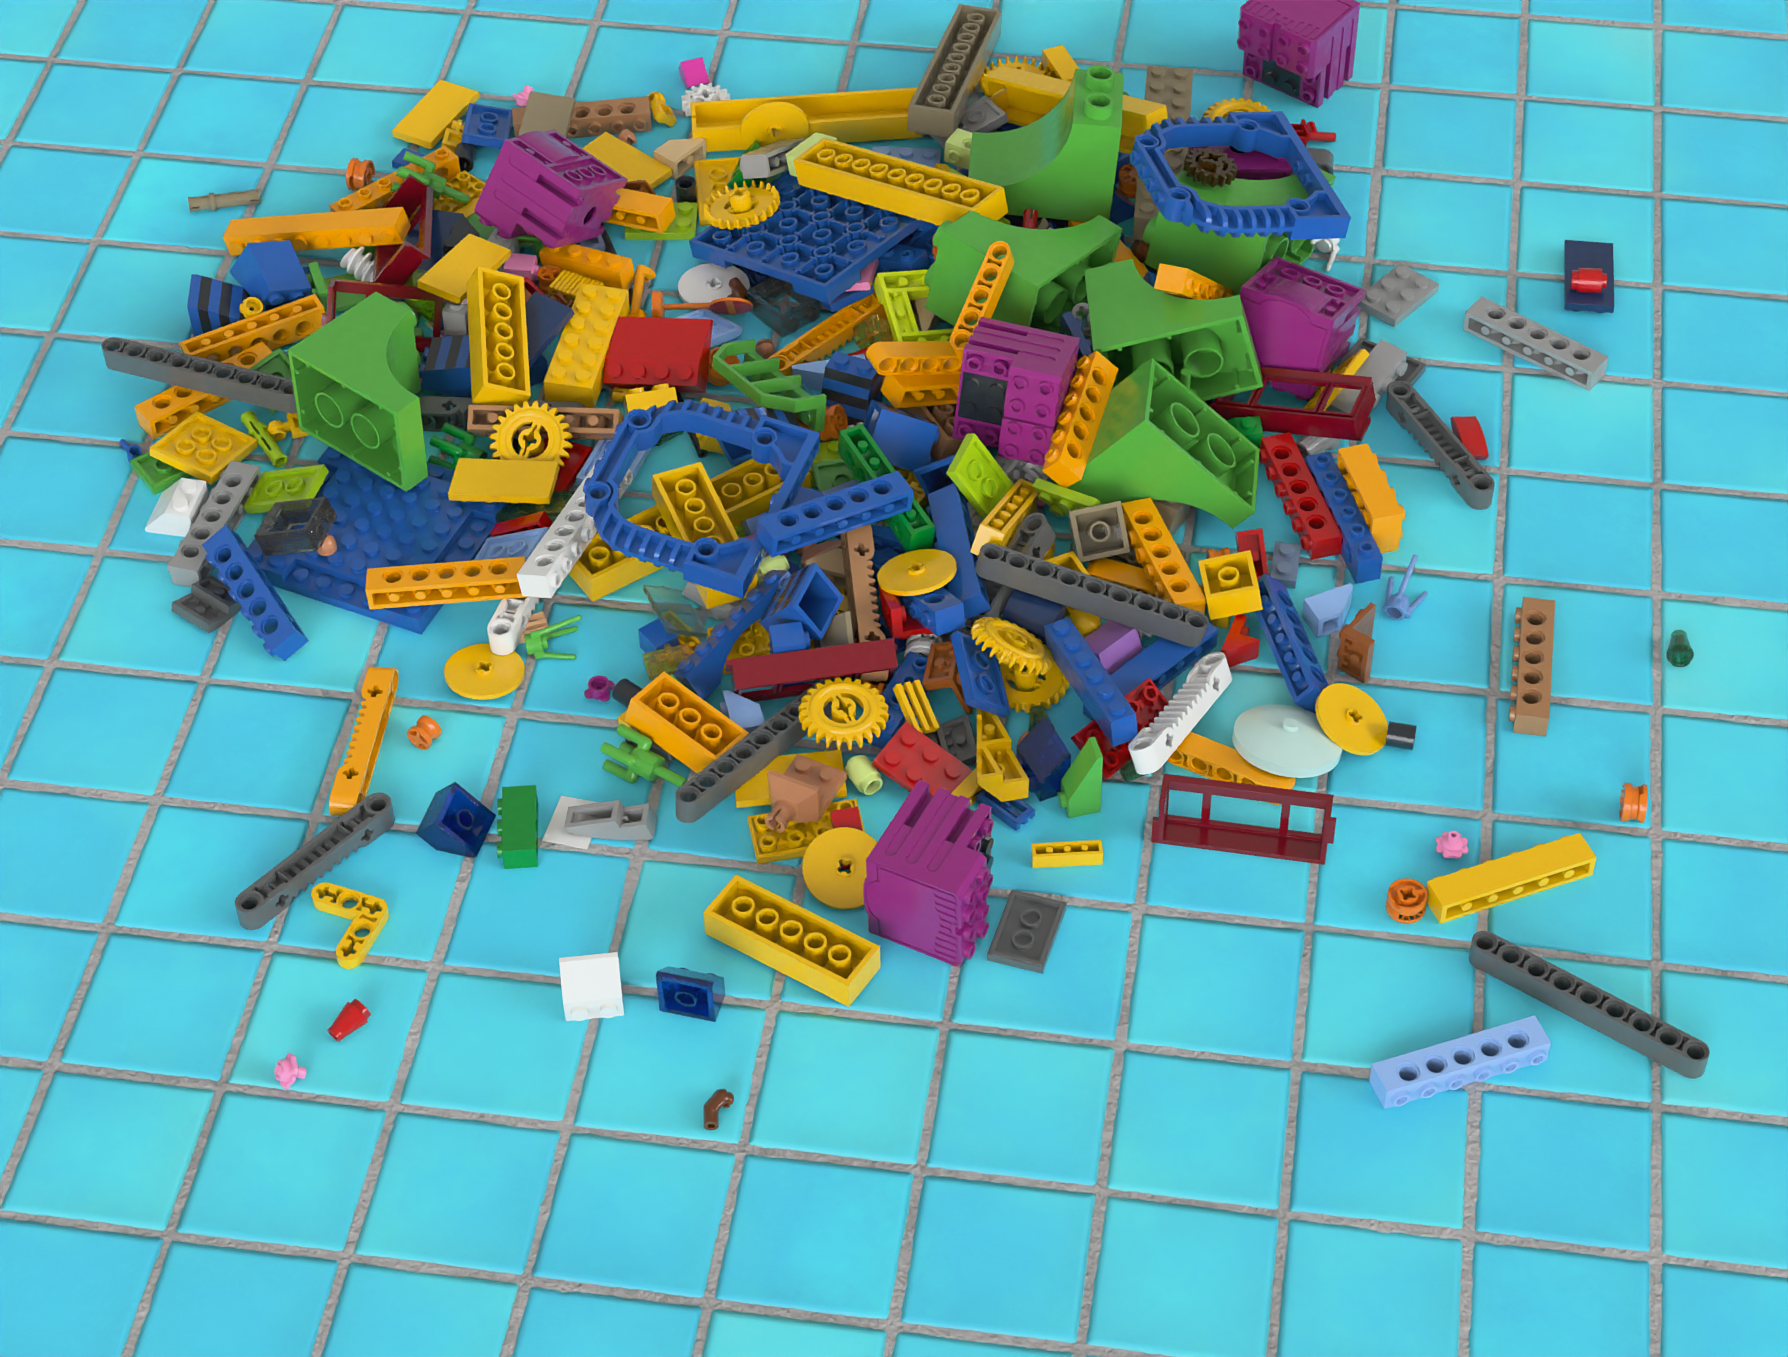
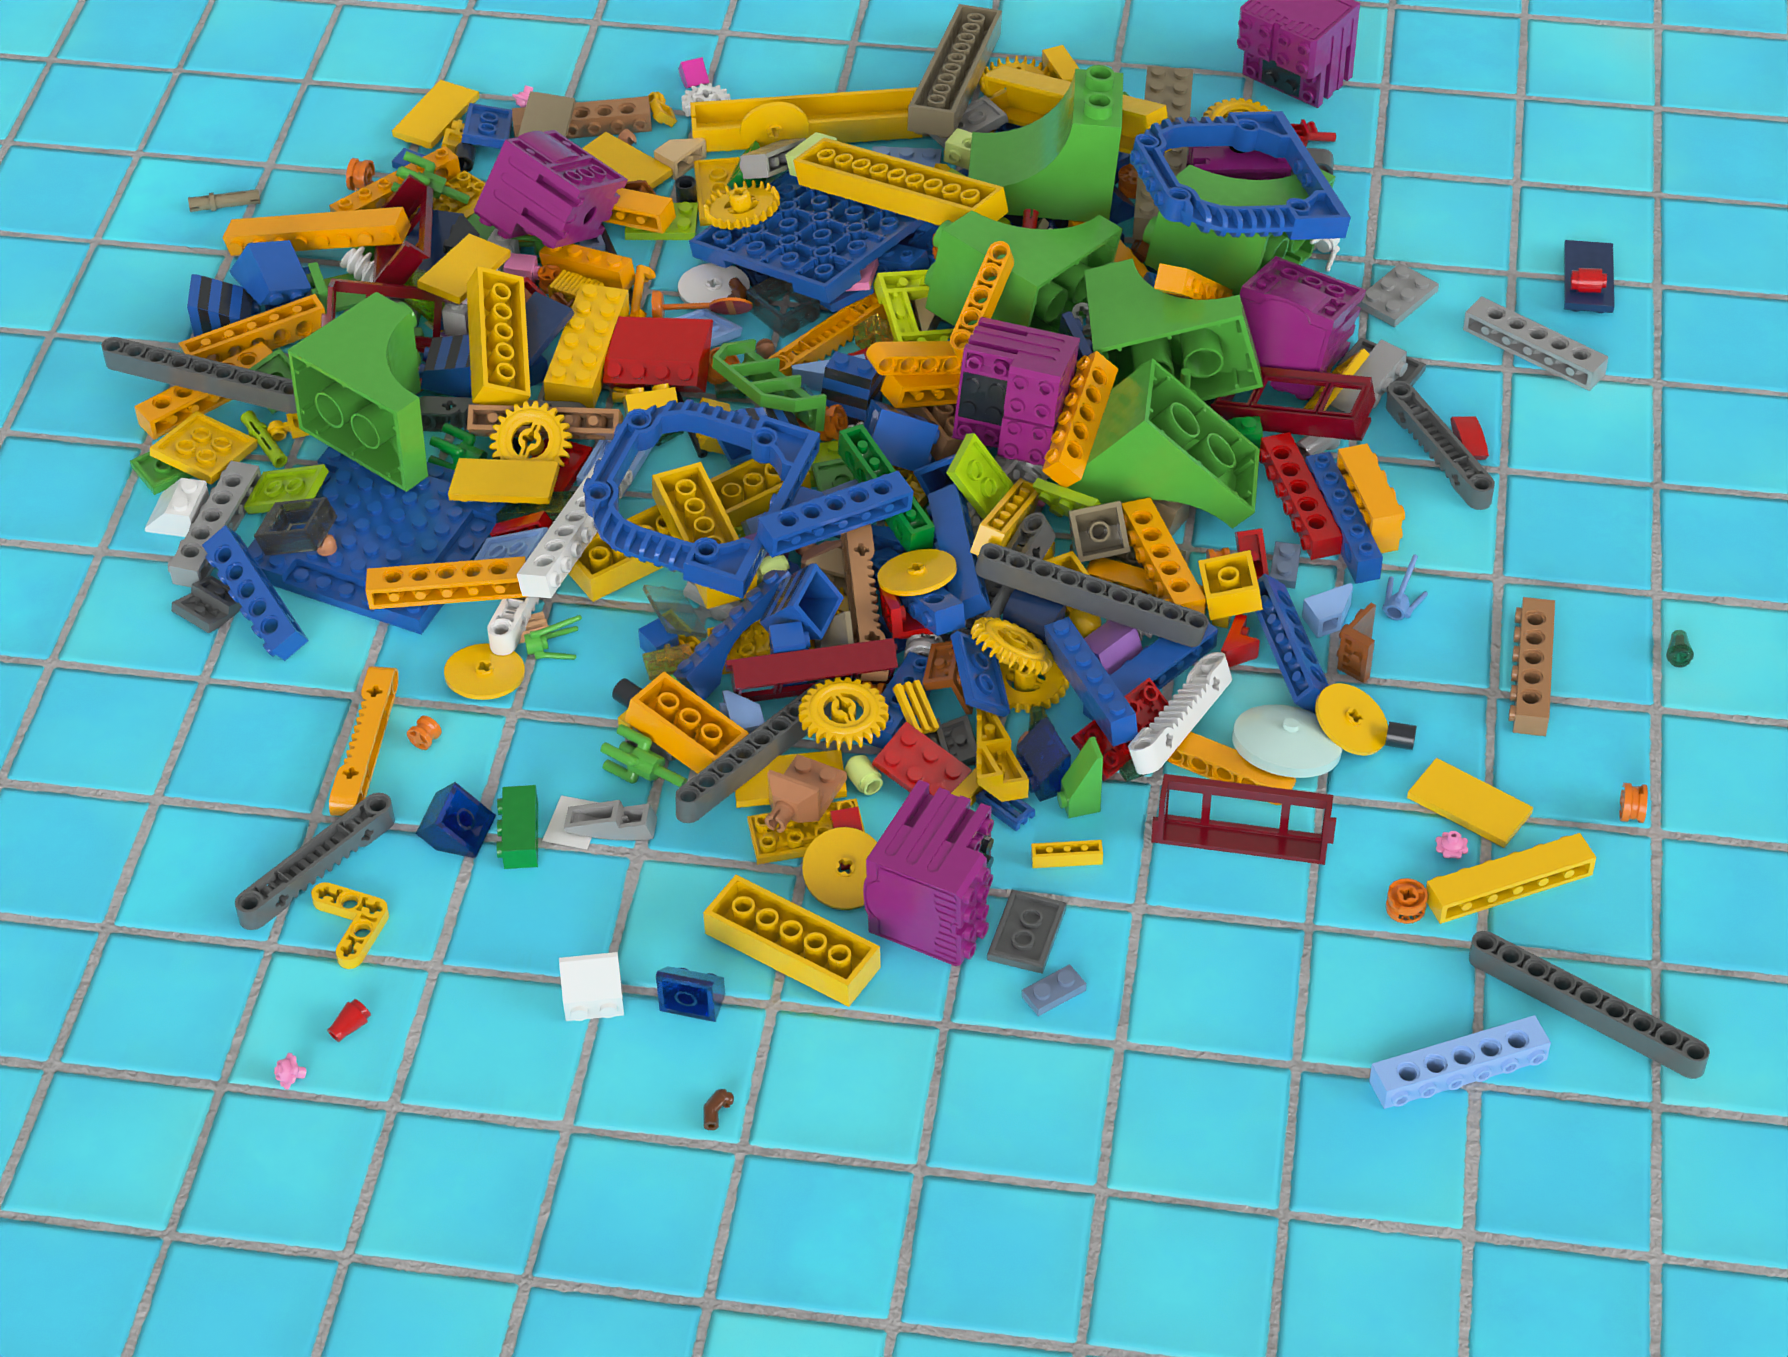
(131, 449): blue hand -> none
(251, 303): yellow plate -> none
(599, 688): magenta plate -> none
(729, 391): none -> clear green cone
(1053, 990): none -> sand blue plate
(1210, 167): dark brown gear -> none
(1470, 802): none -> yellow tile

